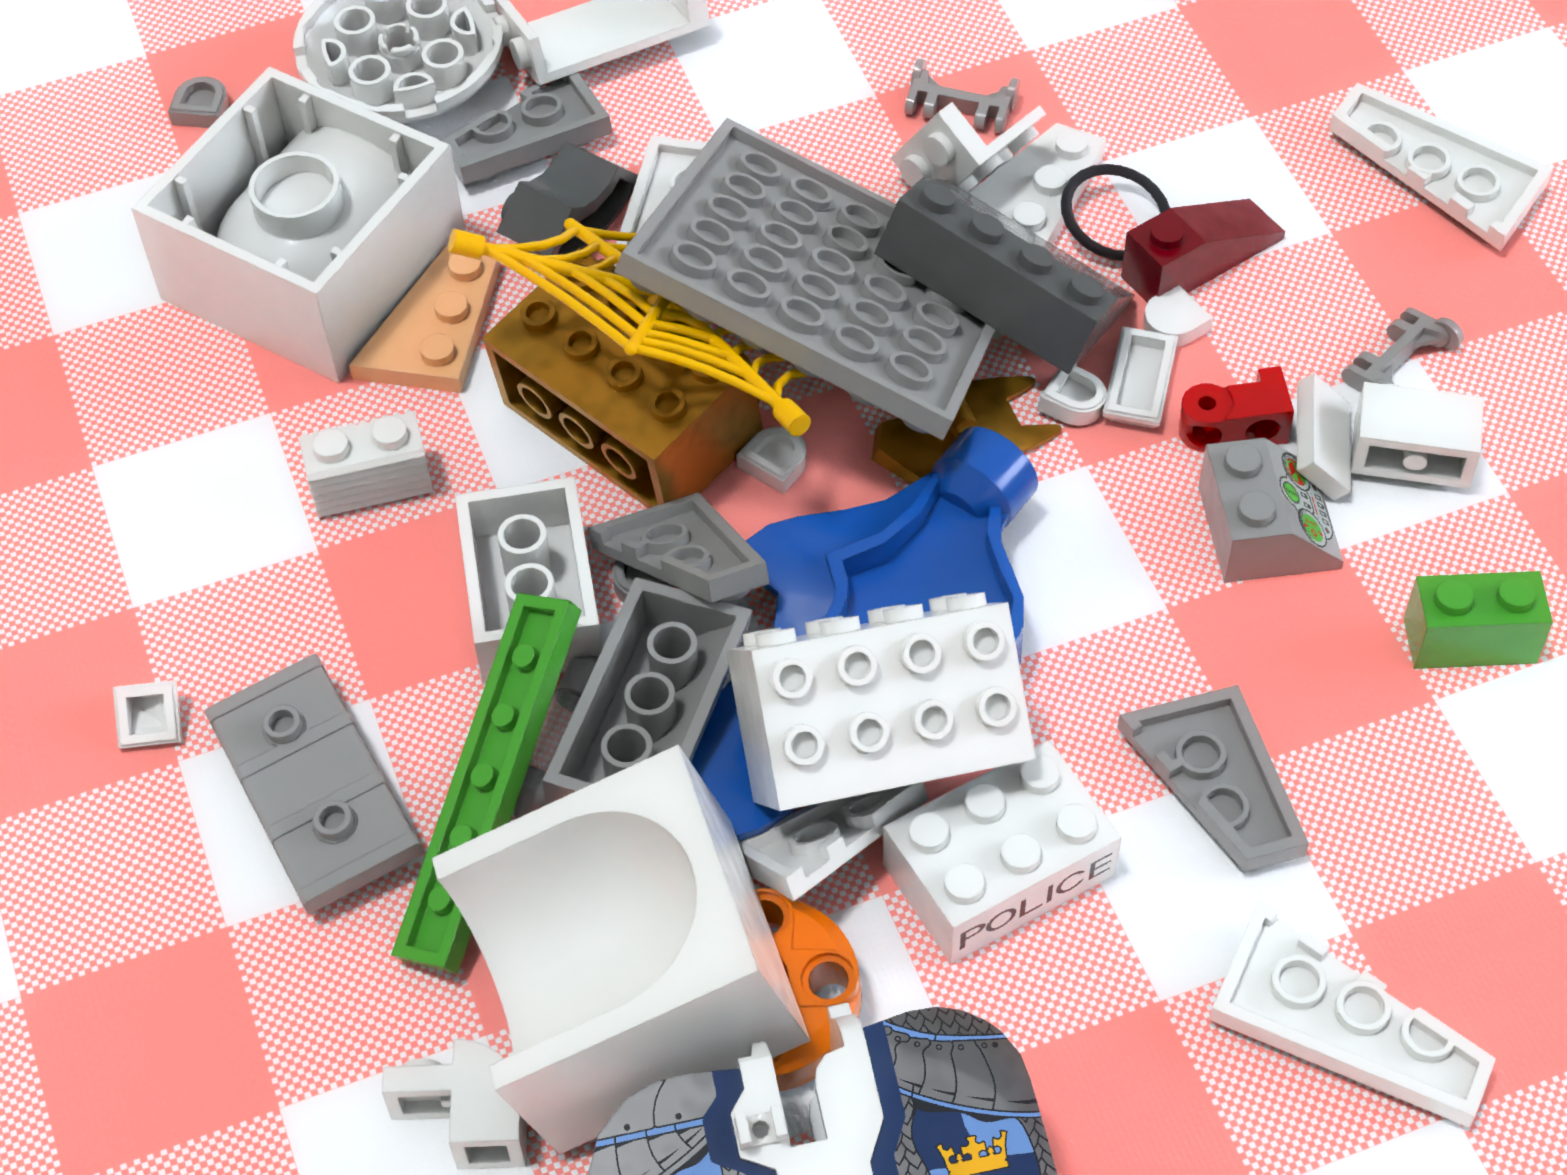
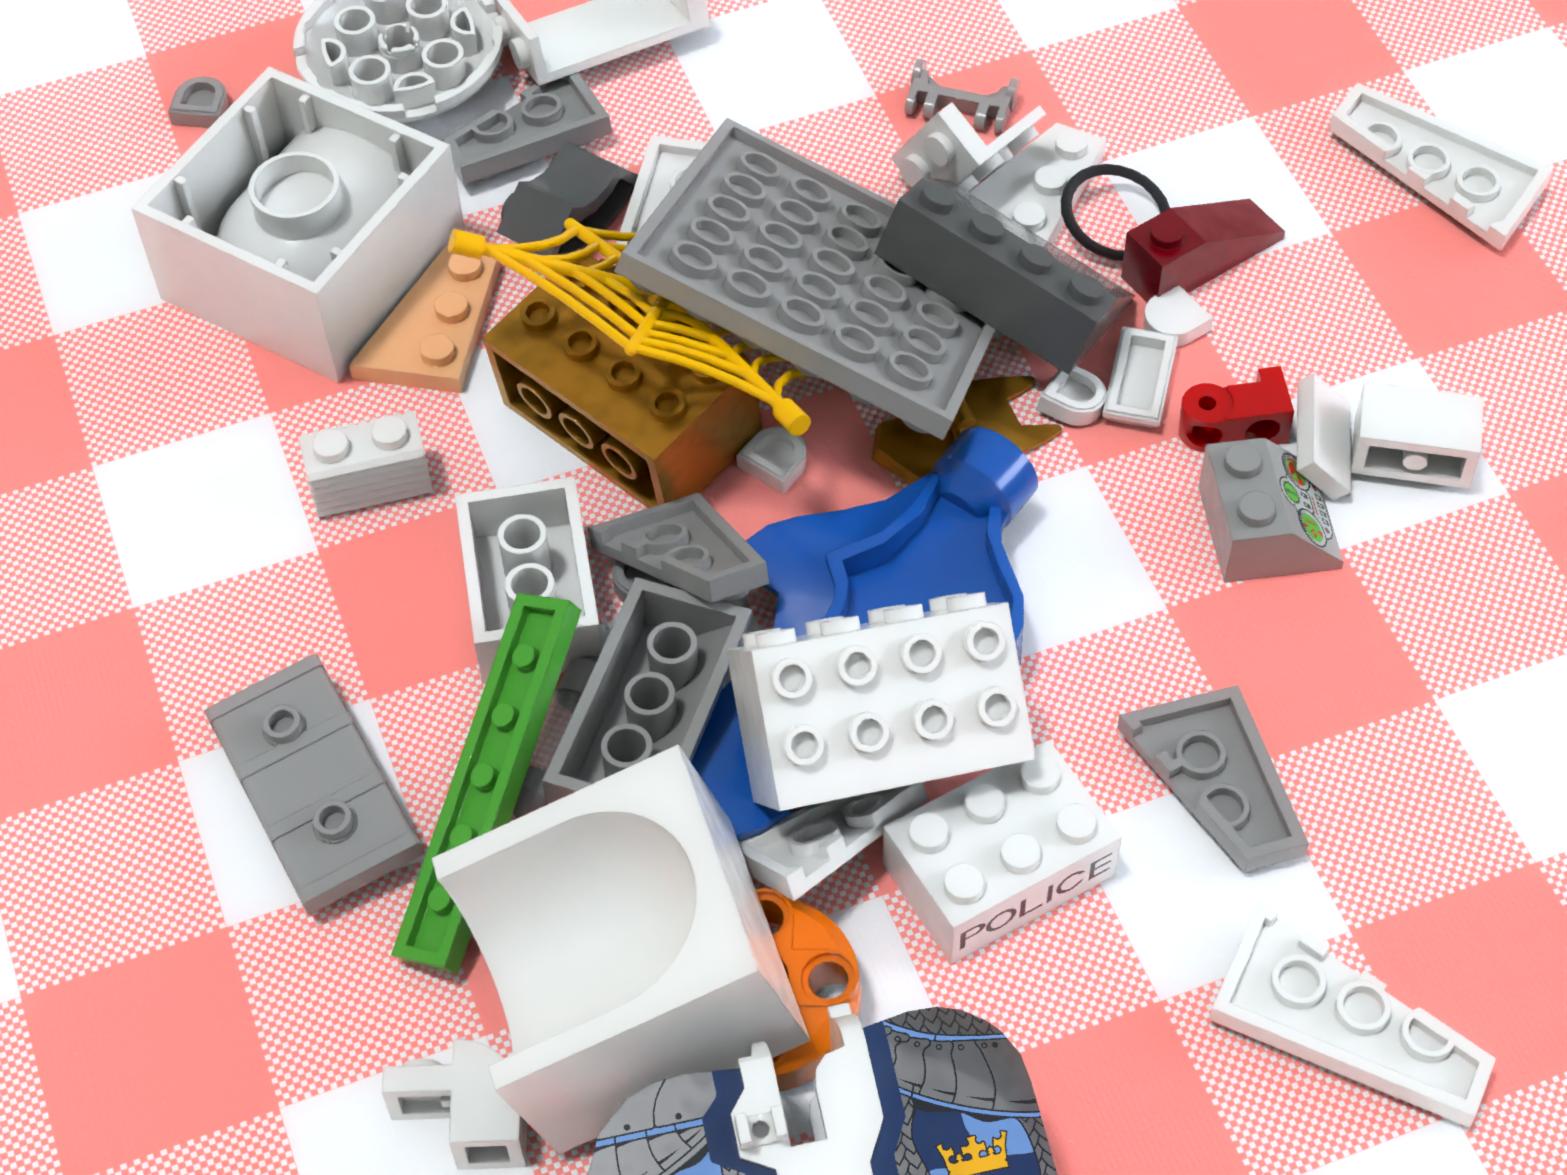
(147, 714): white slope -> none
(1409, 333): light grey piece -> none
(1477, 619): bright green brick -> none

